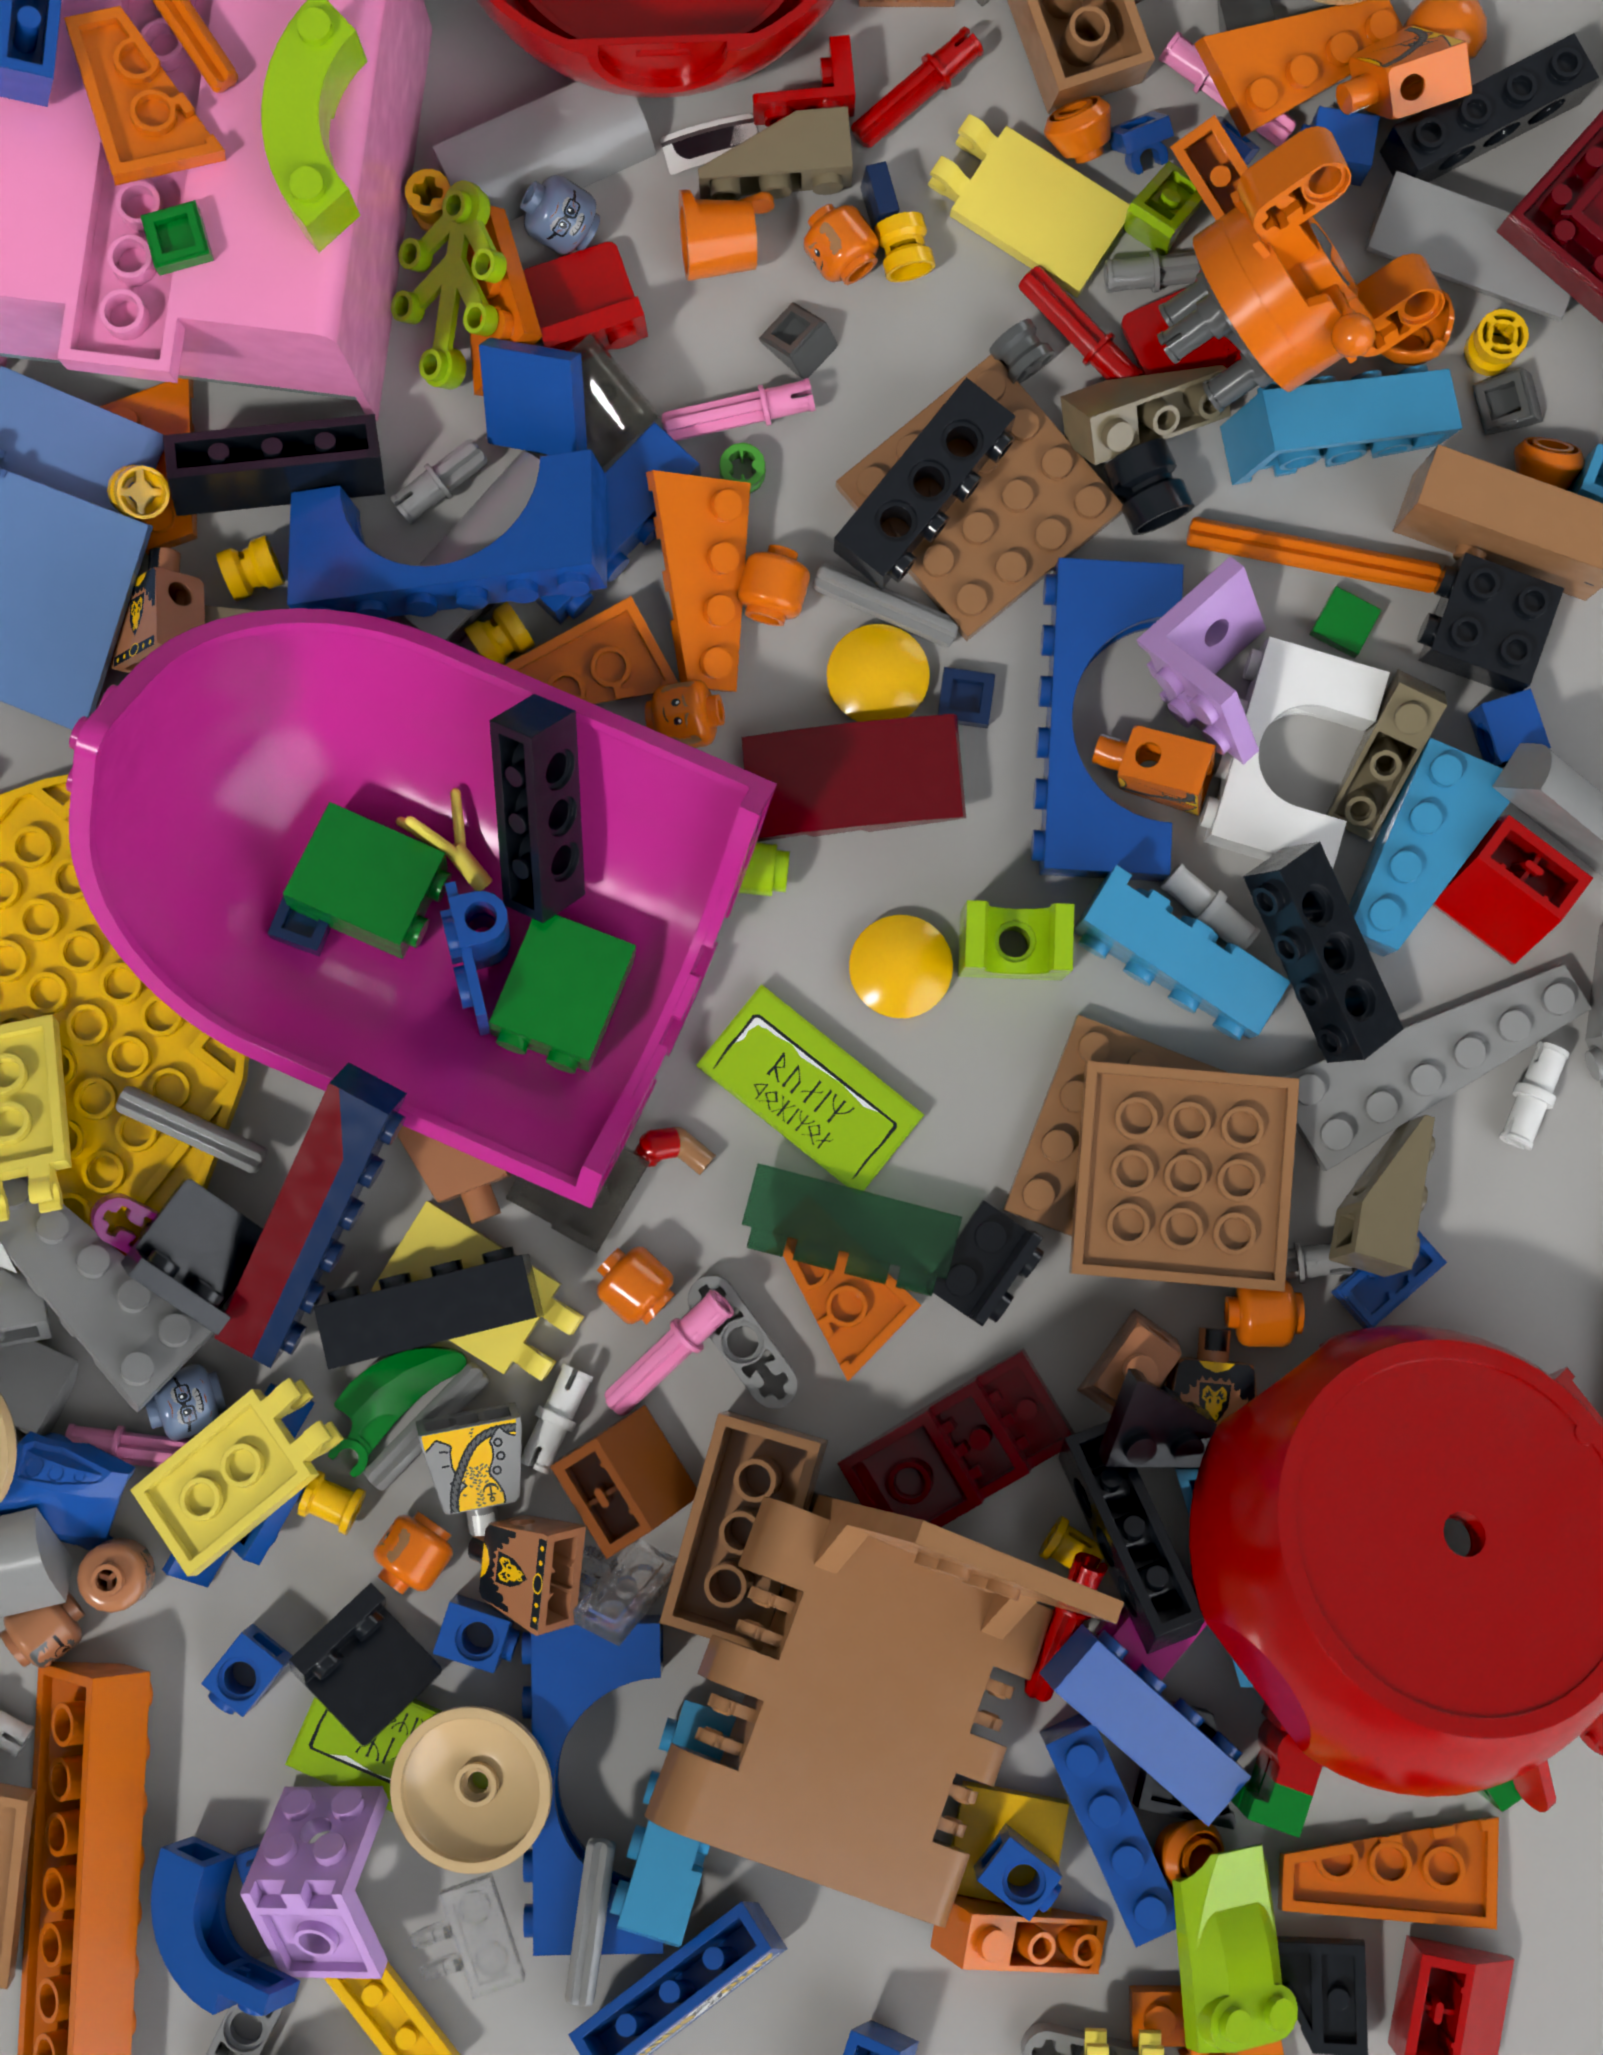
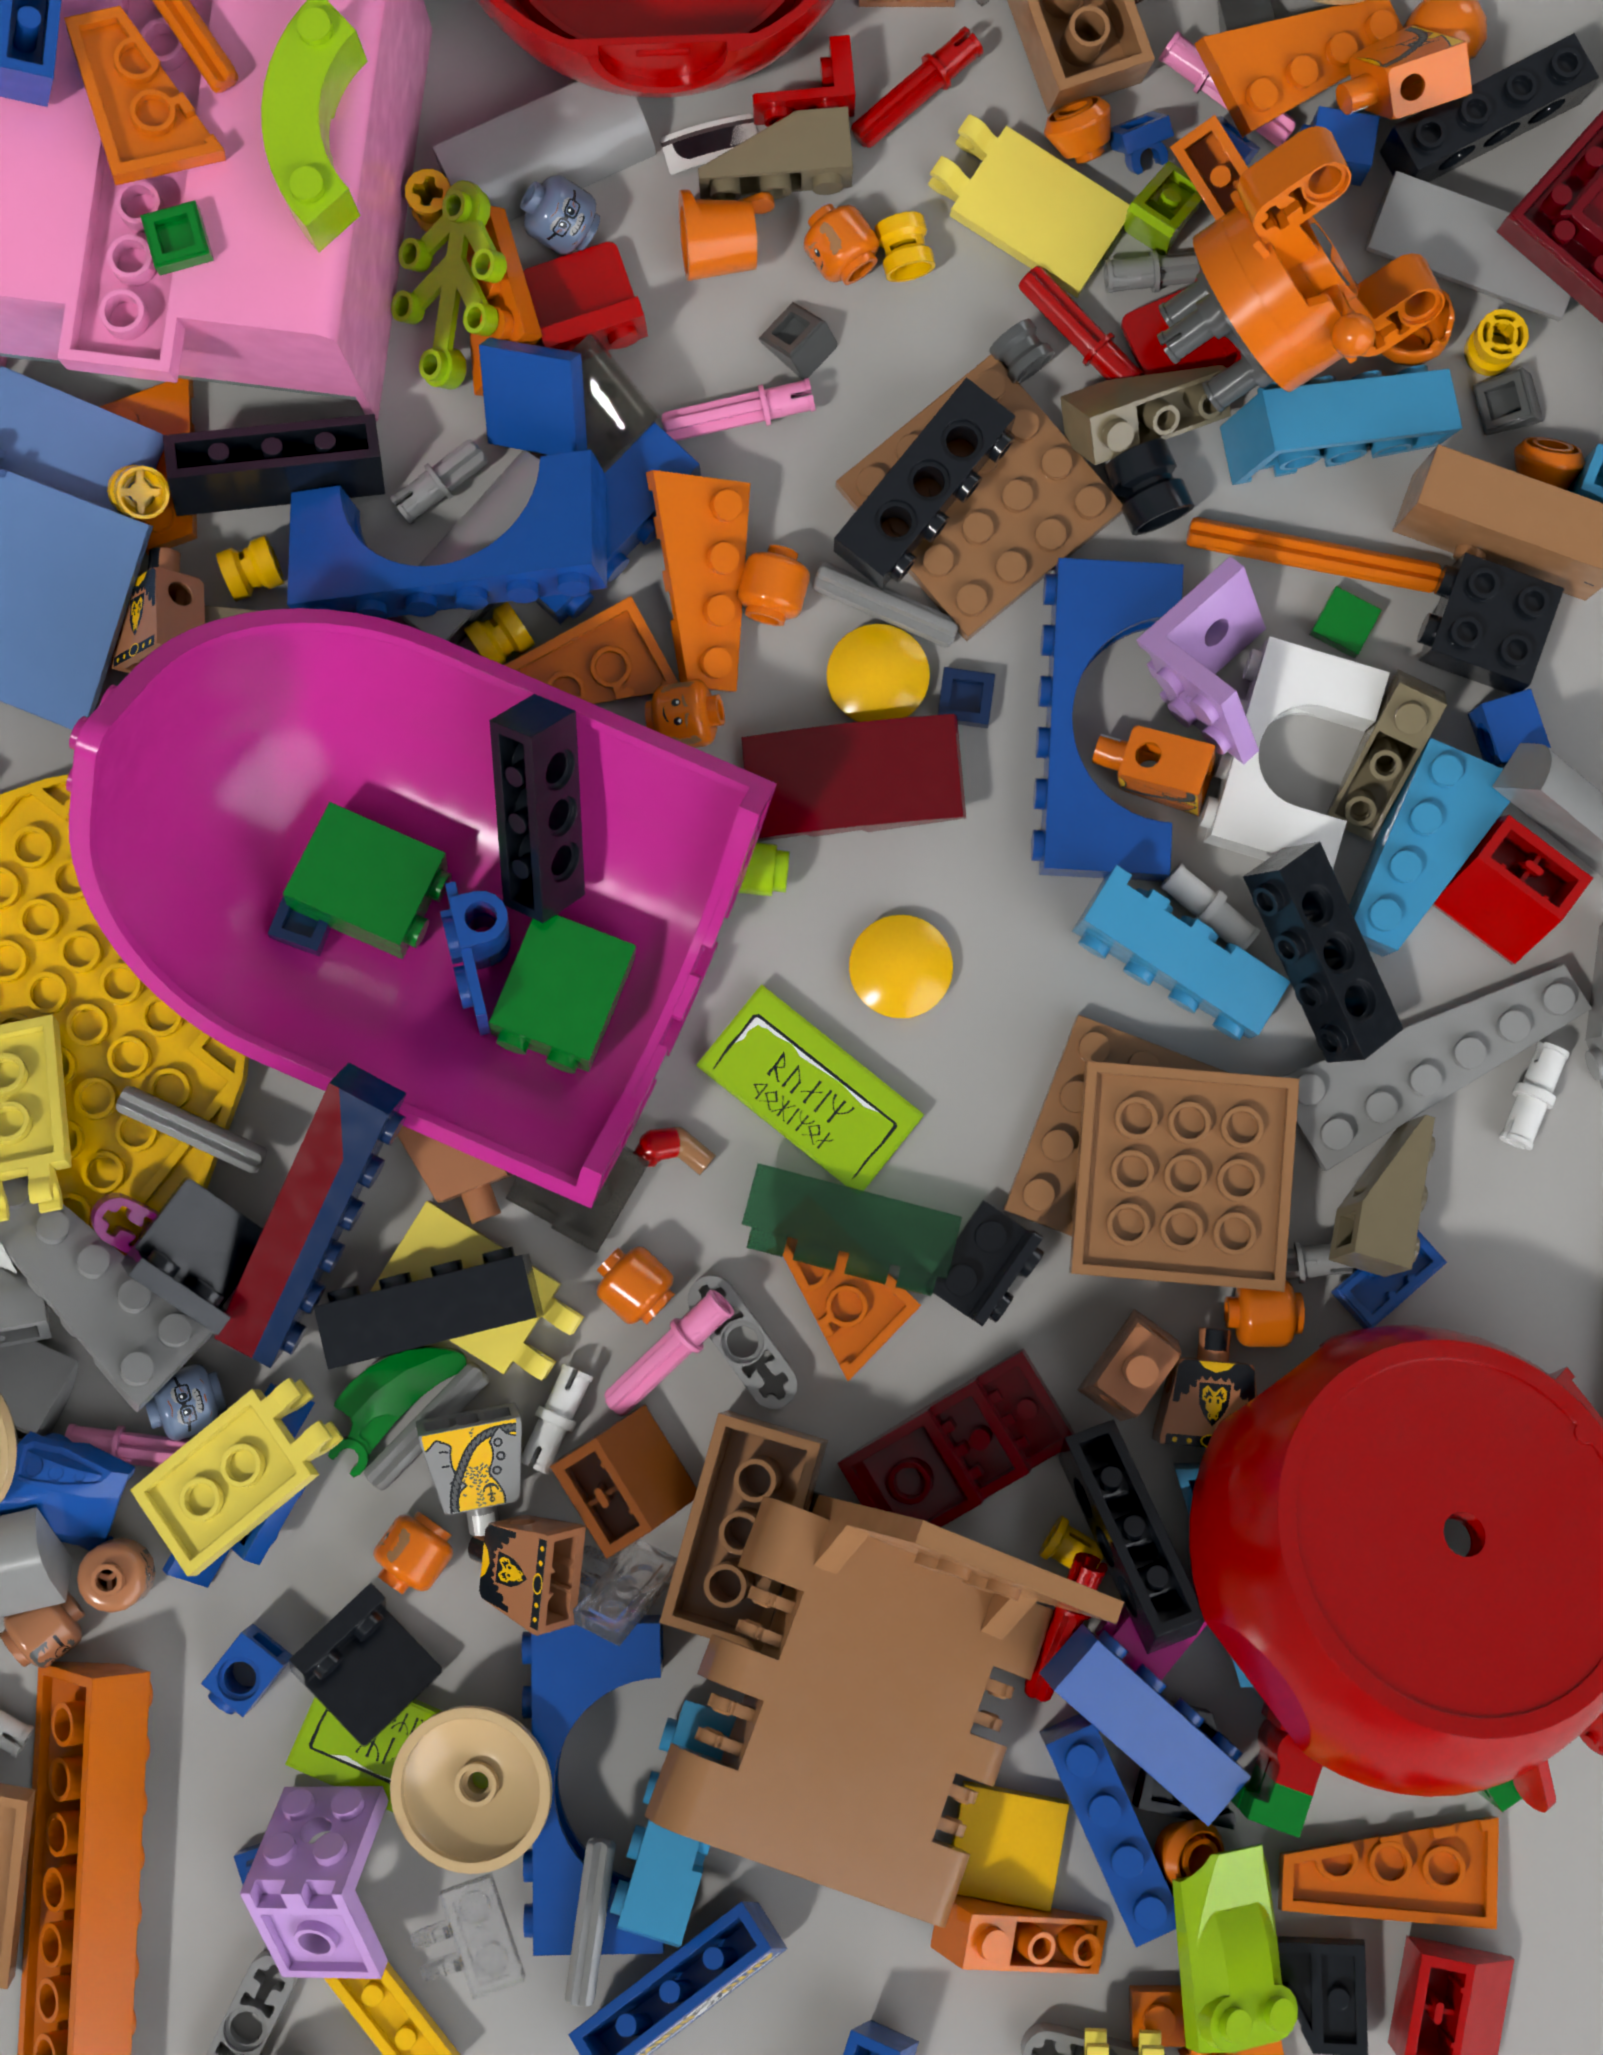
(197, 1939): blue arch -> none
(331, 1503): yellow bush -> none
(453, 1638): blue brick -> none
(456, 852): light yellow plant -> none
(742, 451): bright green bush -> none
(878, 193): dark blue tile -> none
(1005, 1853): blue brick -> none
(1045, 930): lime piece -> none
(1154, 1427): black wing -> none

